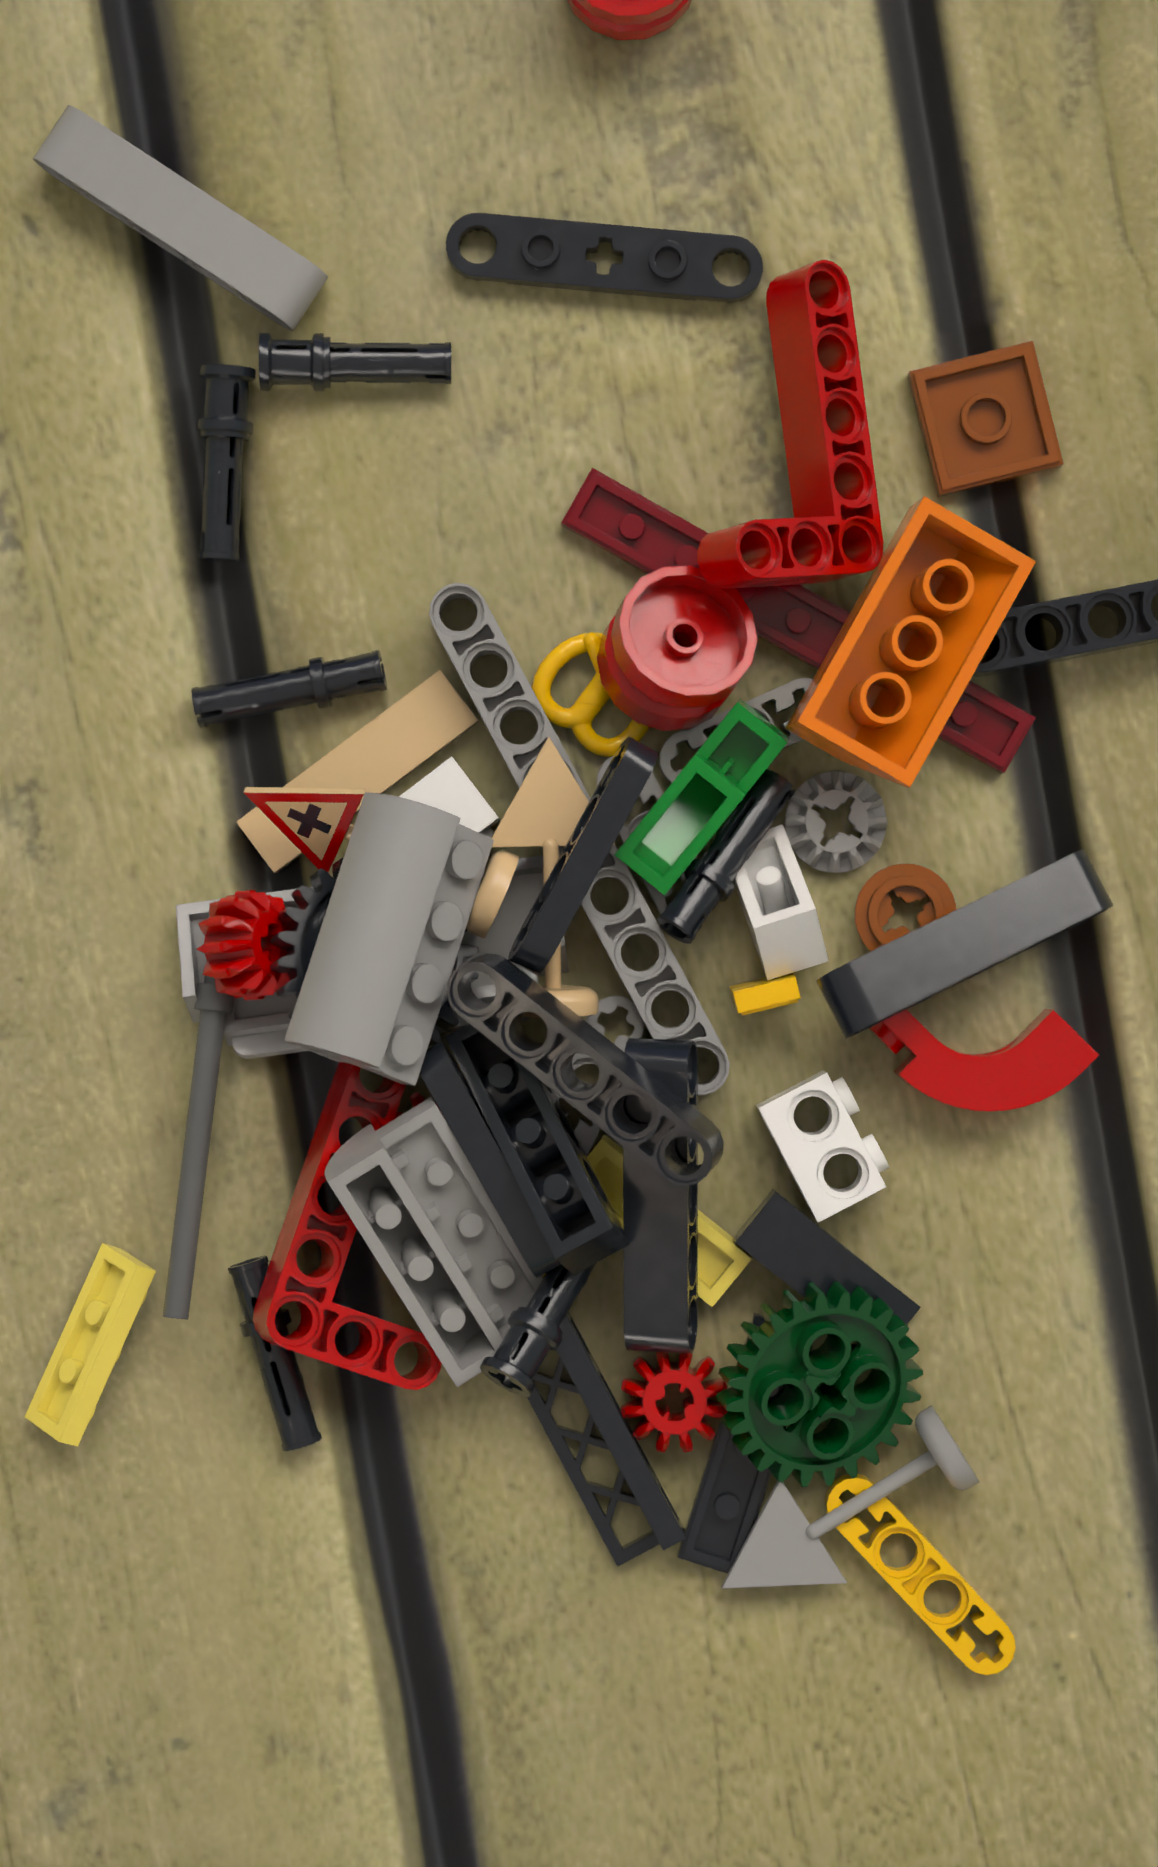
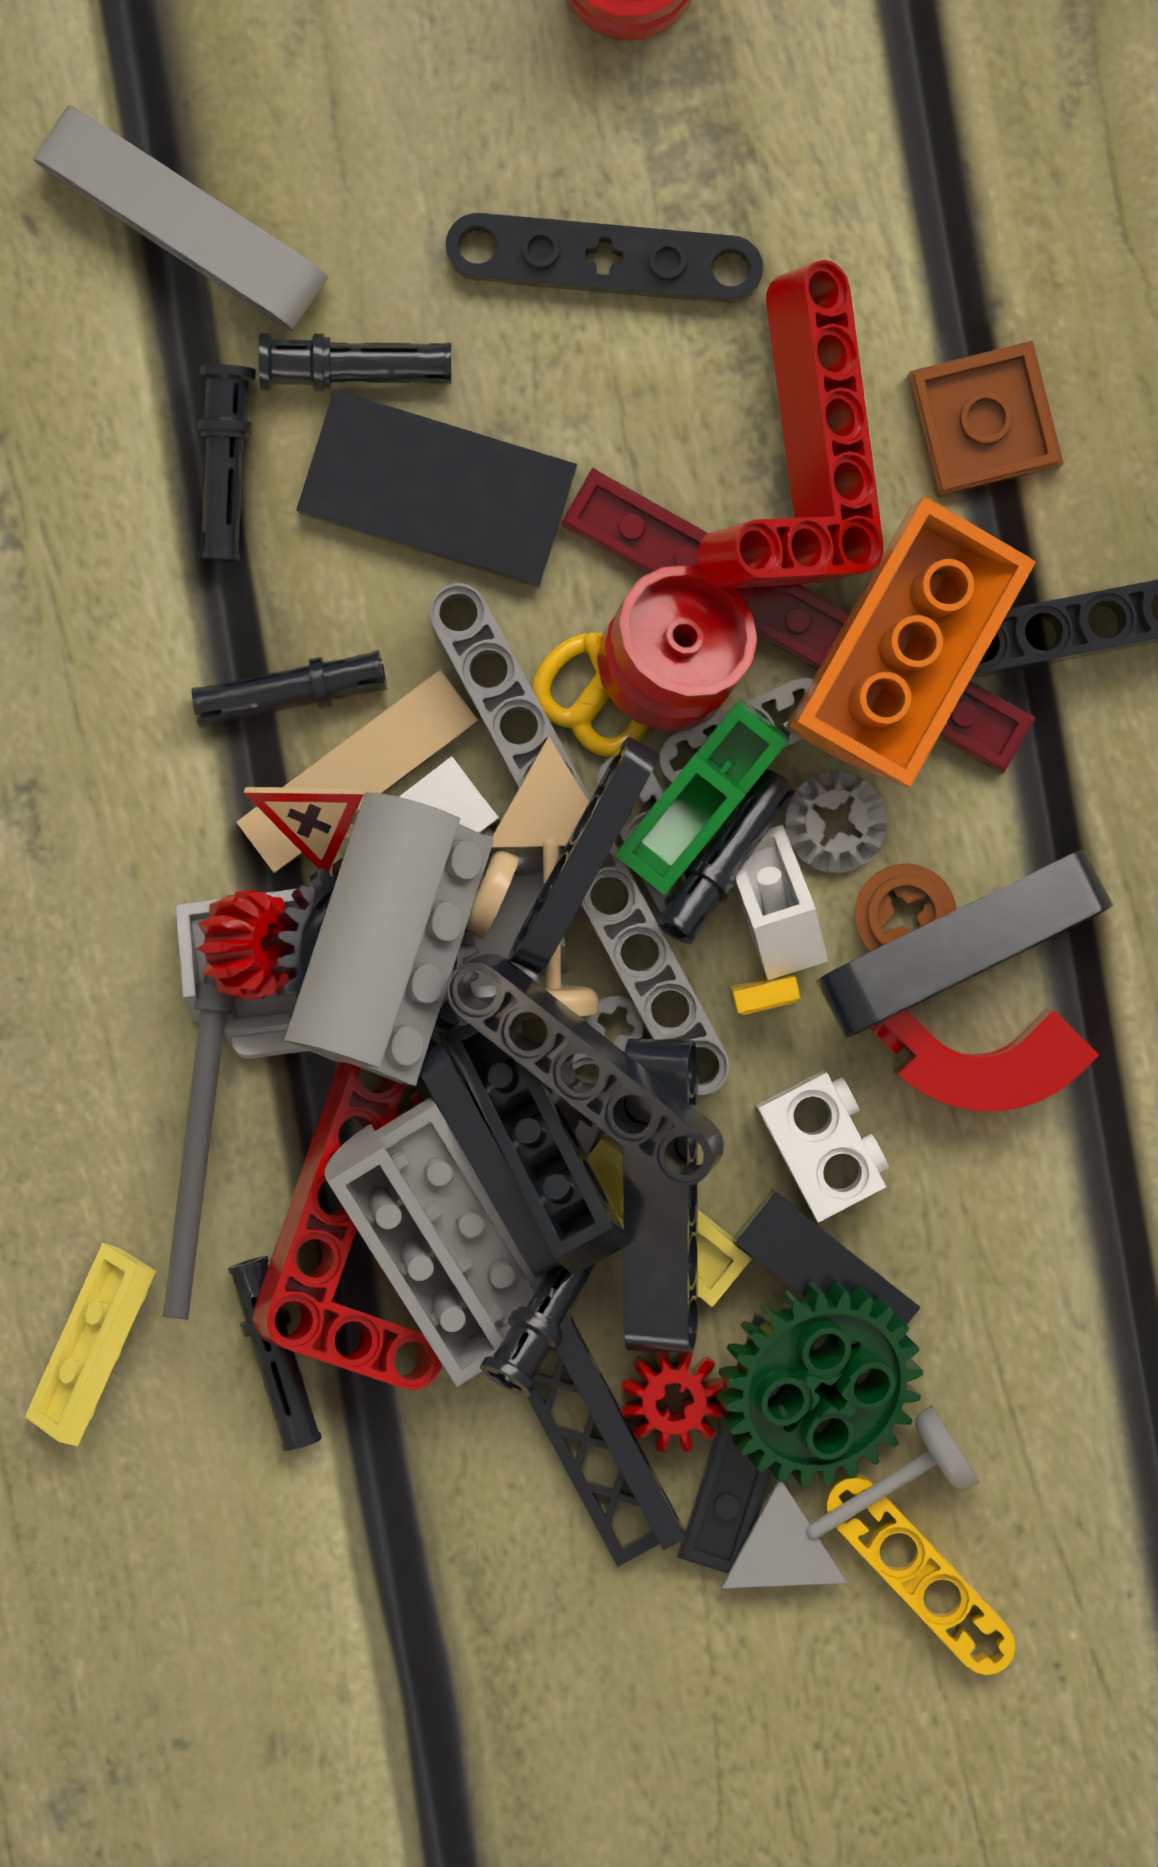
(436, 488): none -> black tile

